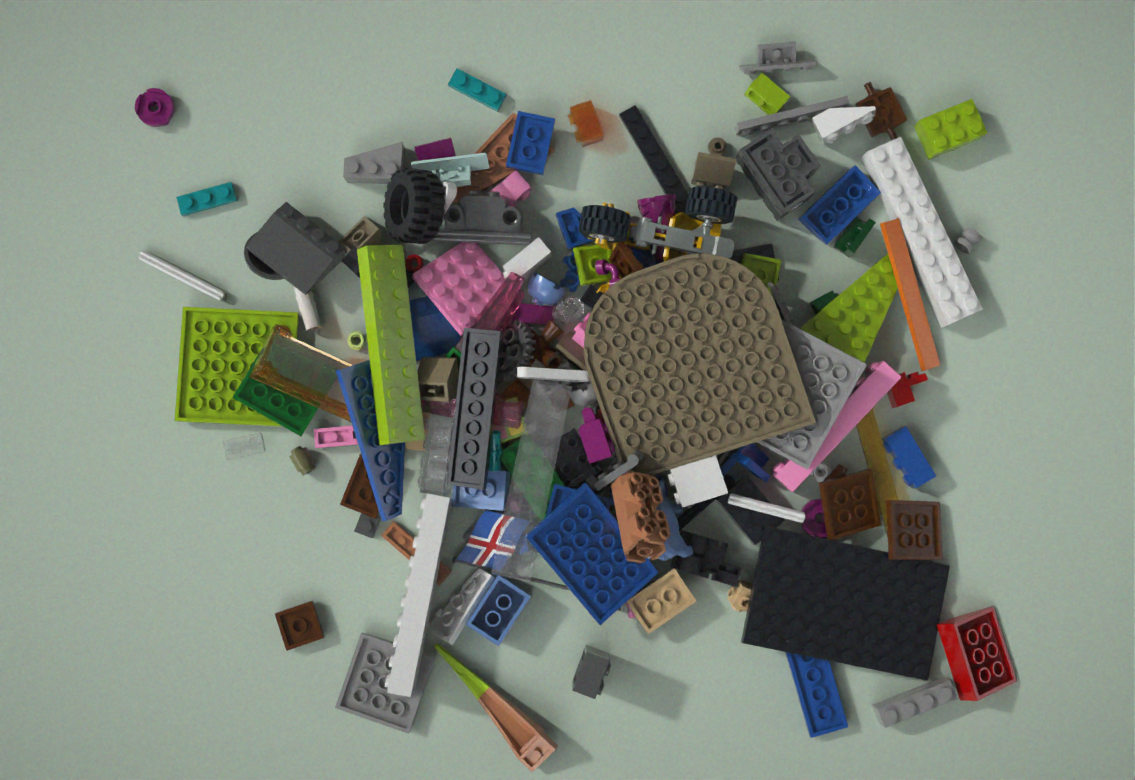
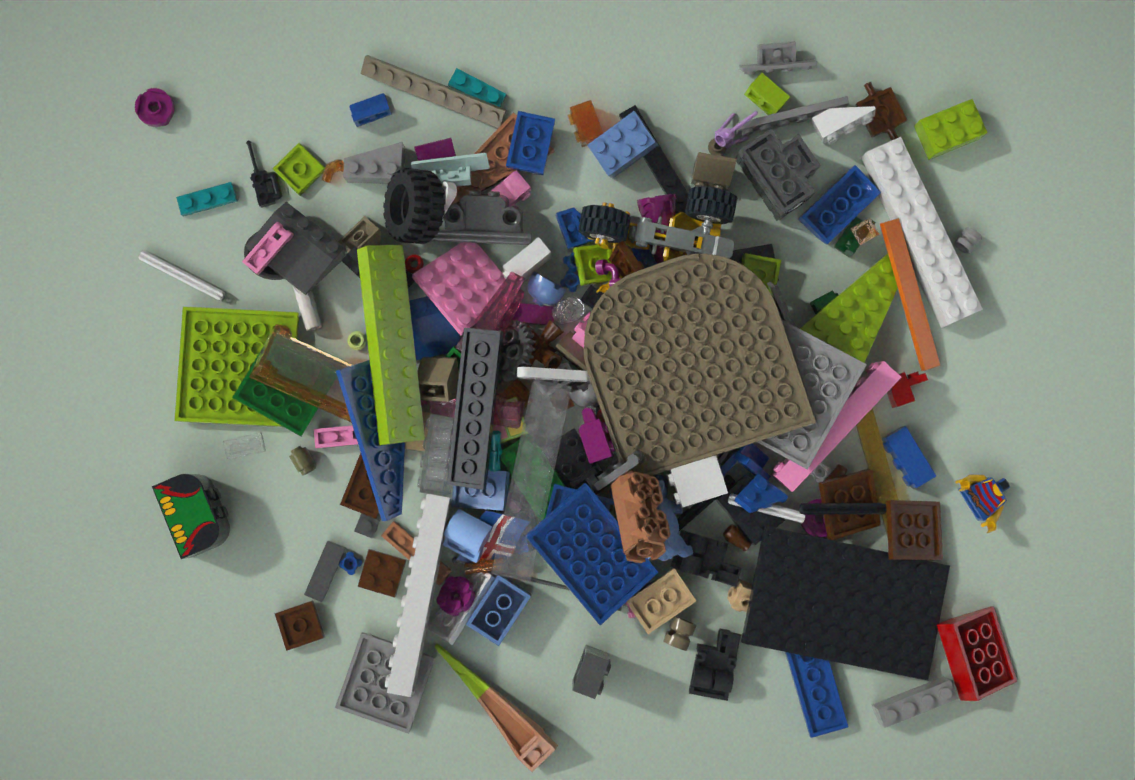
(193, 513): none -> brick
(259, 183): none -> black piece
(267, 248): none -> bright pink plate
(299, 169): none -> lime tile
(324, 571): none -> dark grey tile
(331, 168): none -> clear orange arm
(350, 568): none -> blue plate
(370, 110): none -> blue panel
(382, 573): none -> reddish brown plate
(433, 91): none -> dark tan plate
(447, 592): none -> magenta plate
(466, 535): none -> light blue brick
(481, 566): none -> clear orange pin
(622, 145): none -> medium blue brick
(679, 633): none -> dark tan wheel
(715, 667): none -> black plate
(724, 136): none -> lavender plant
(736, 537): none -> reddish brown cone
(759, 494): none -> blue wing
(841, 508): none -> black axle
(865, 231): none -> clear orange slope
(984, 498): none -> torso

